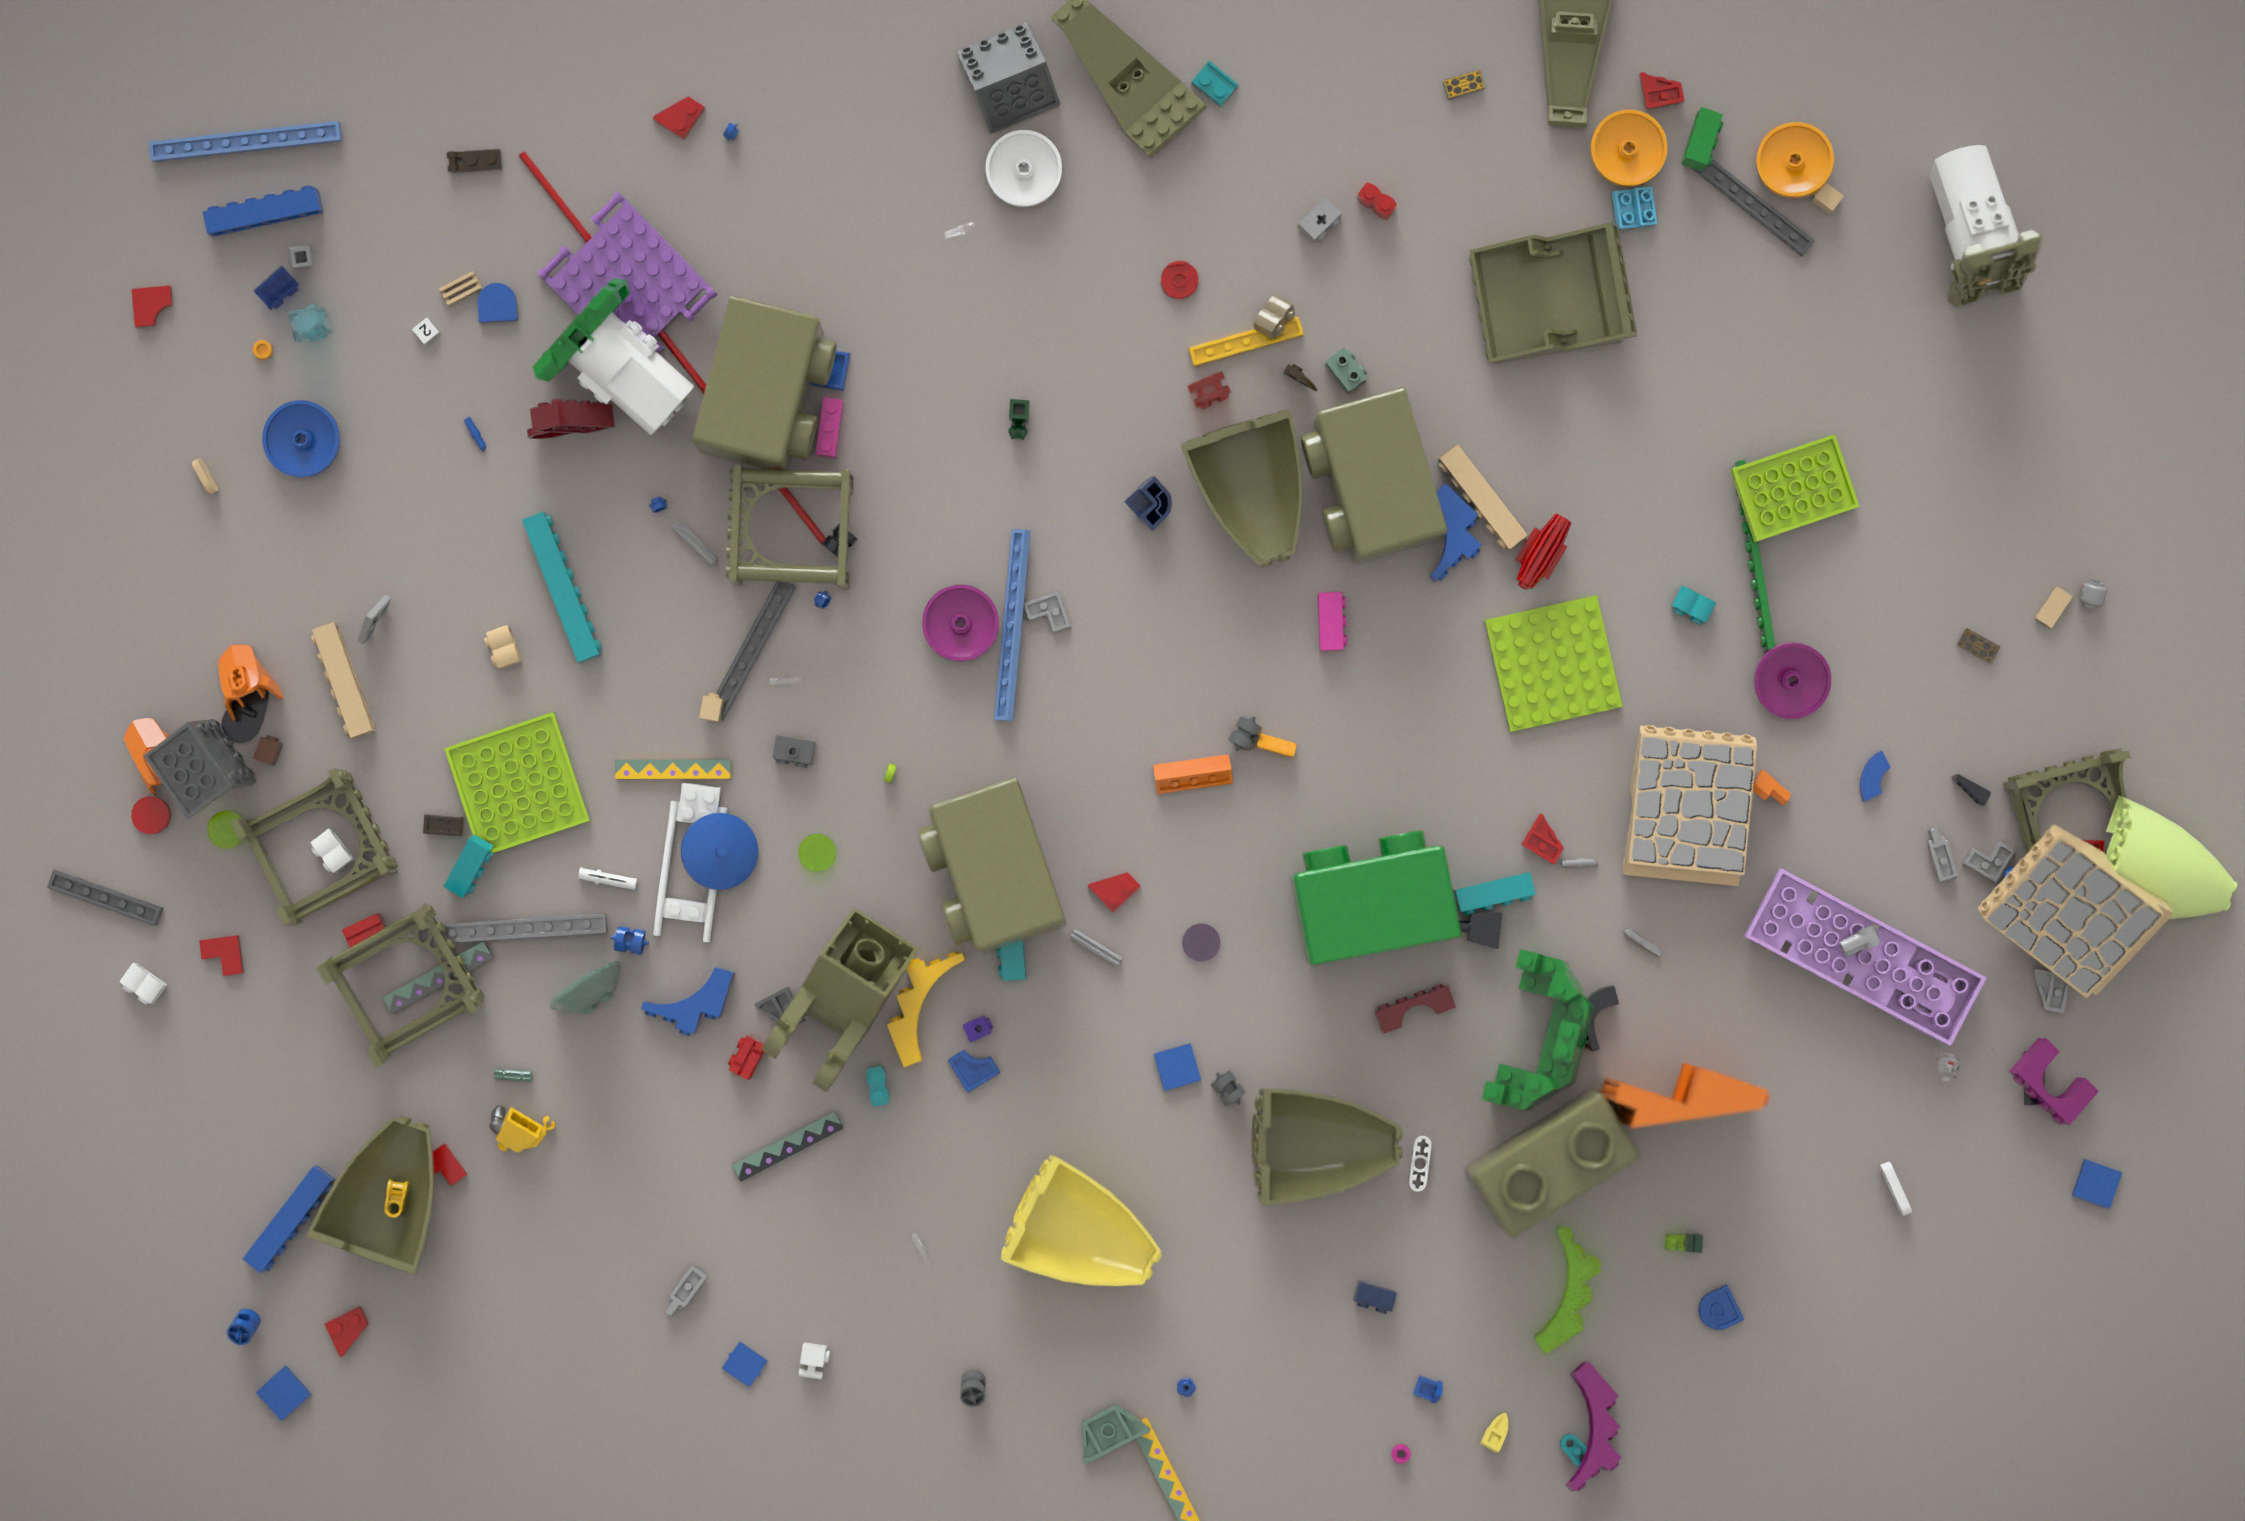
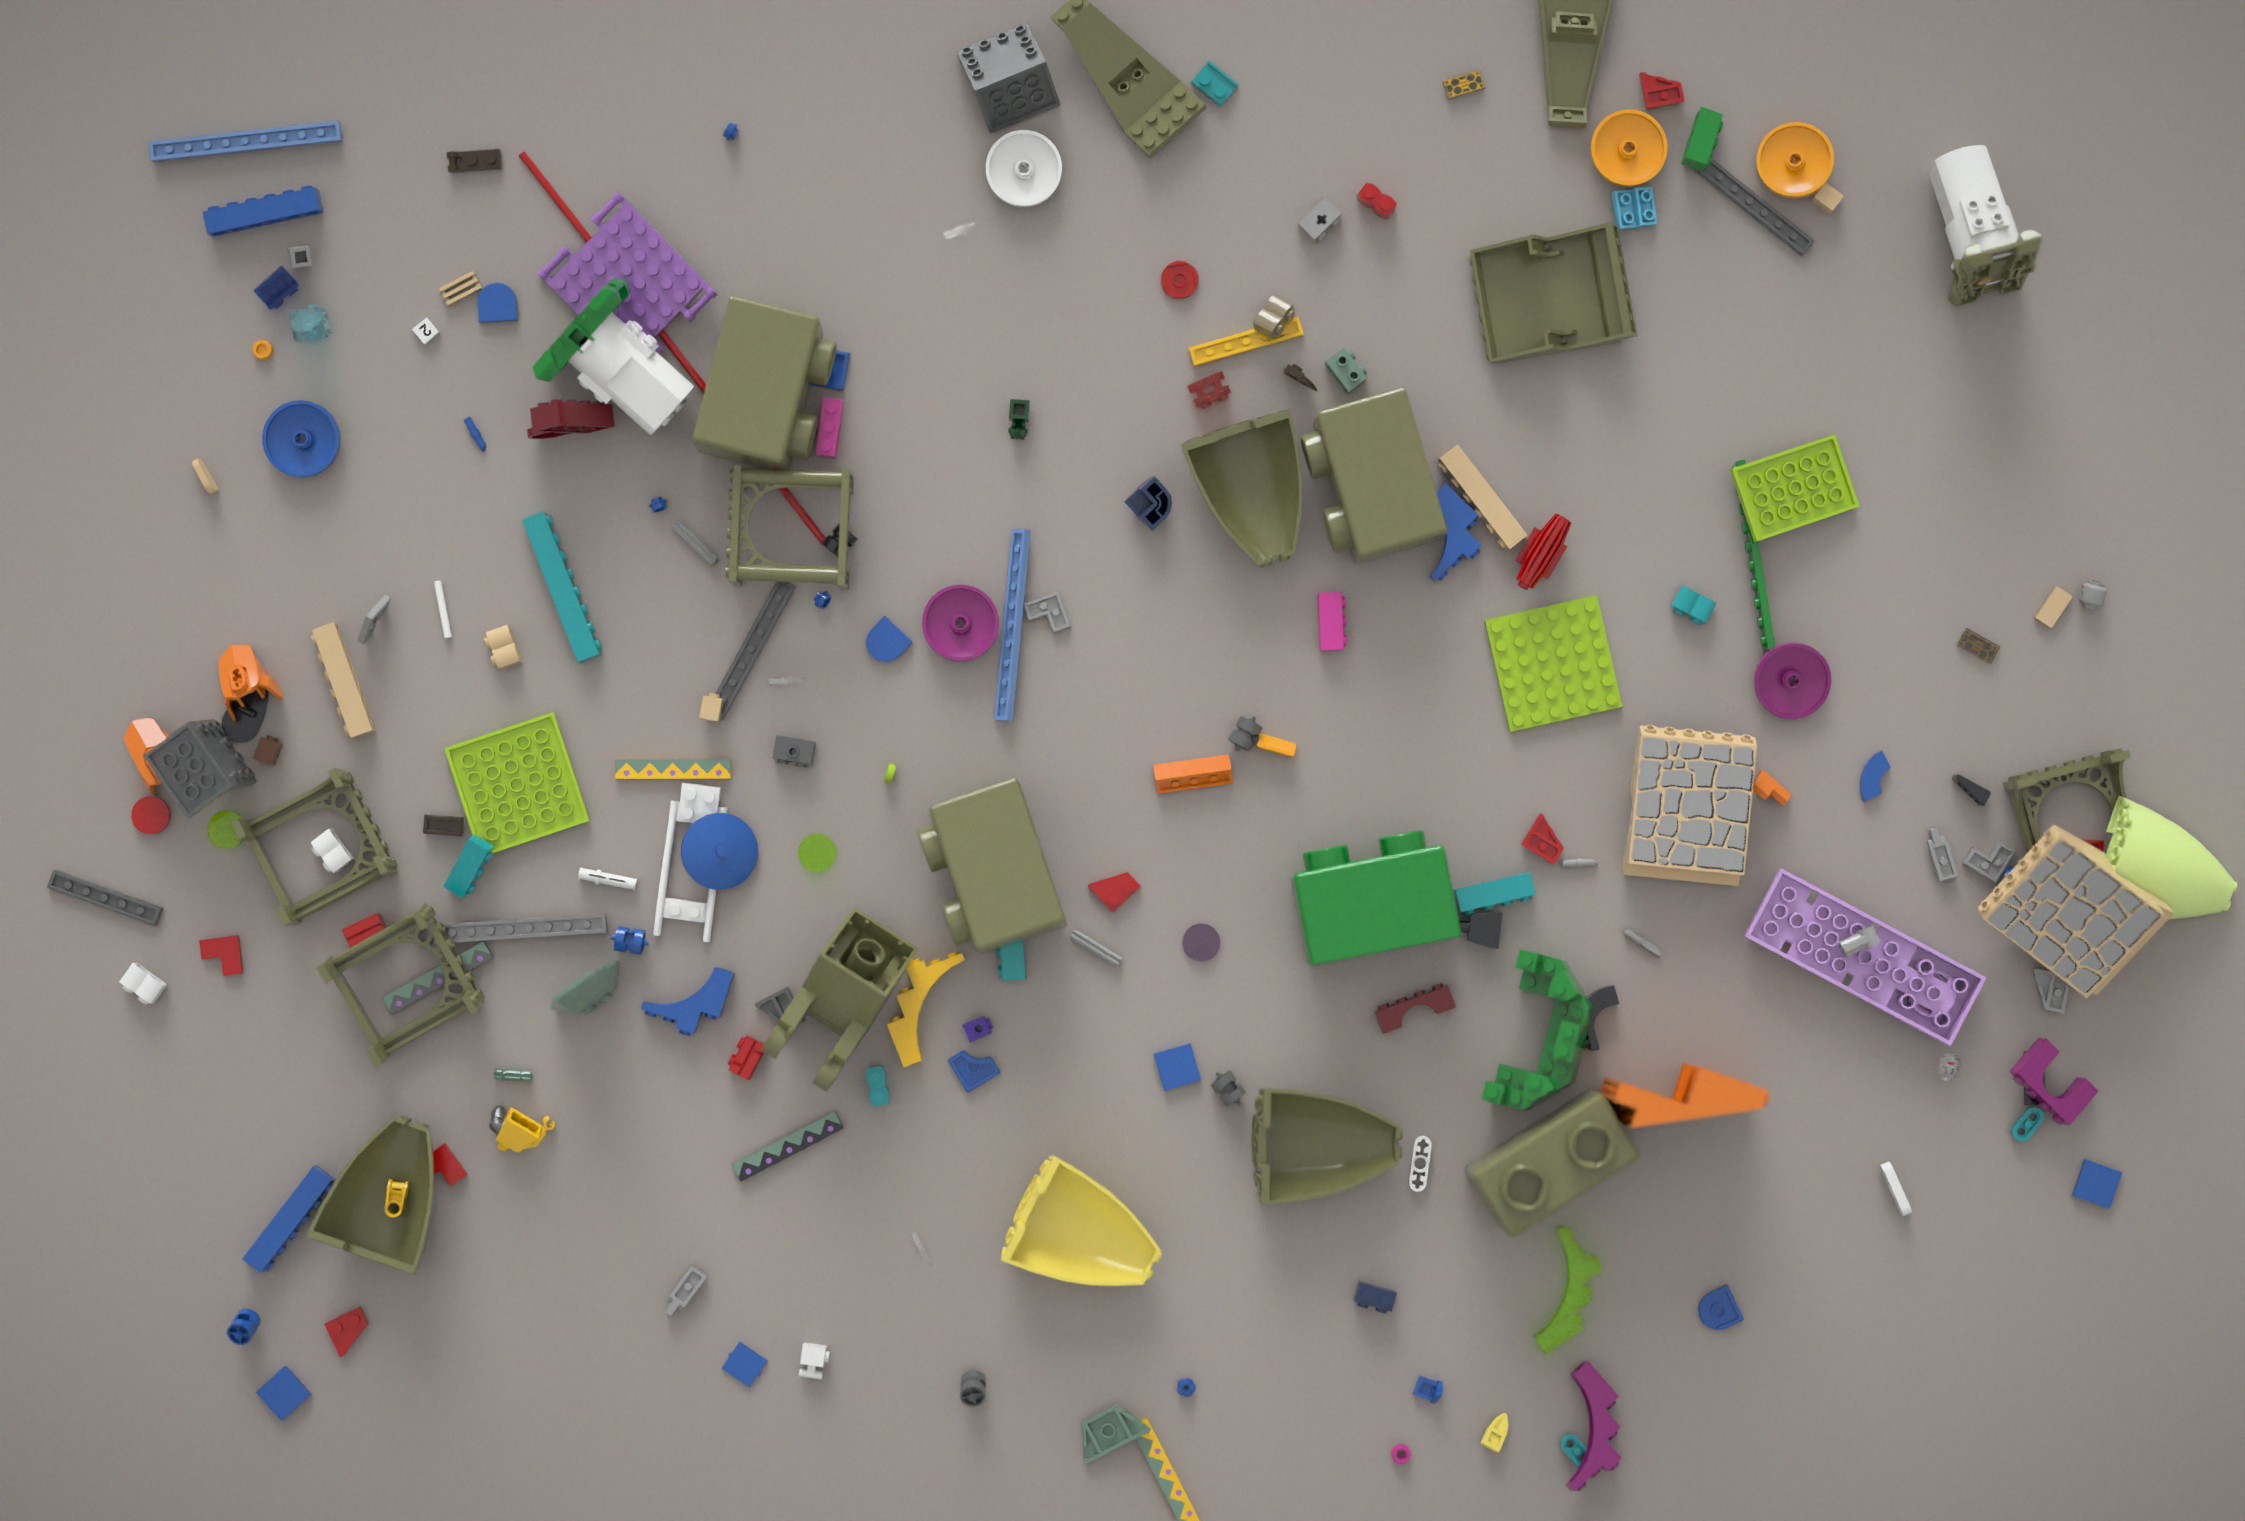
(149, 303): red tile -> none
(442, 609): none -> white bar
(680, 116): red wing -> none
(886, 641): none -> blue tile
(1684, 1242): leg -> none
(2029, 1126): none -> teal plate

